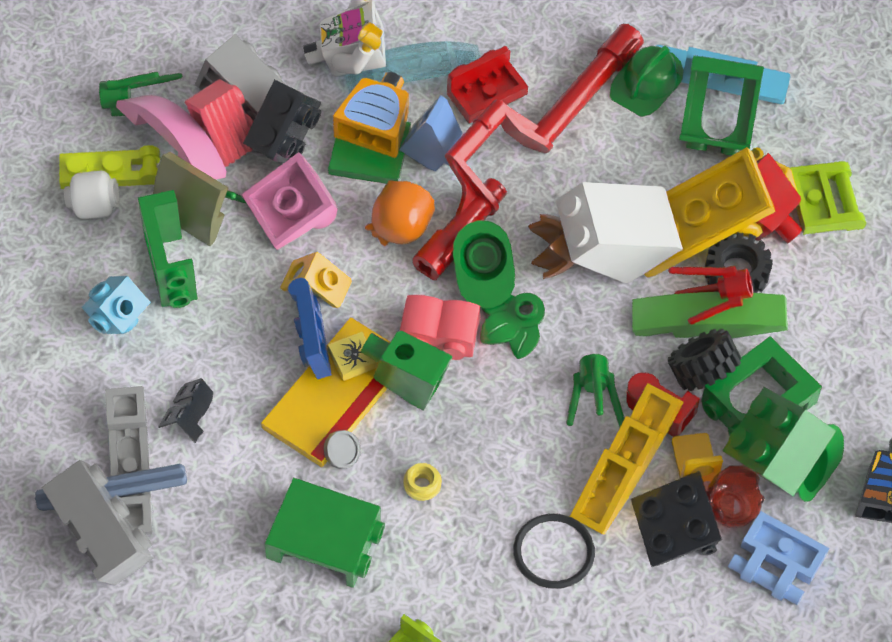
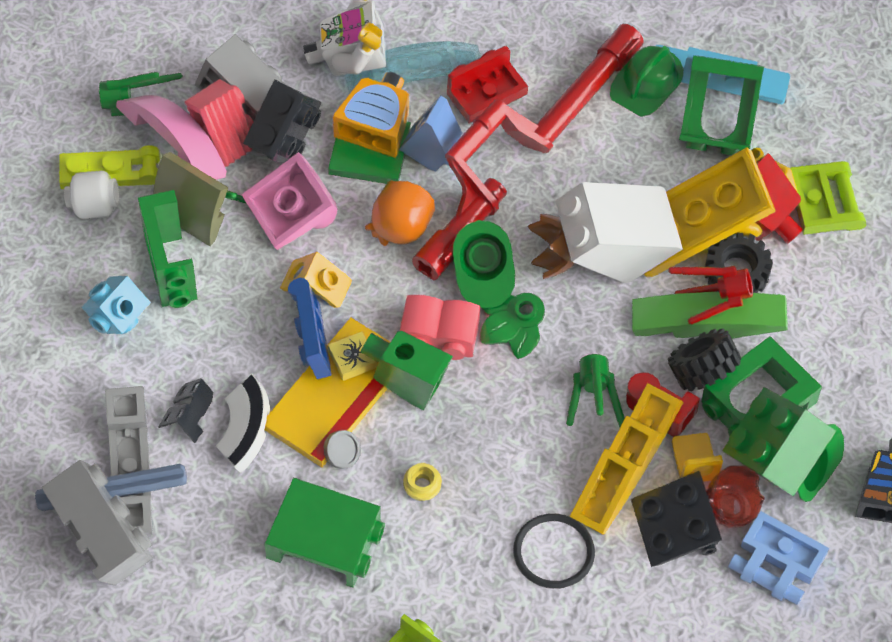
(247, 423): none -> white tile

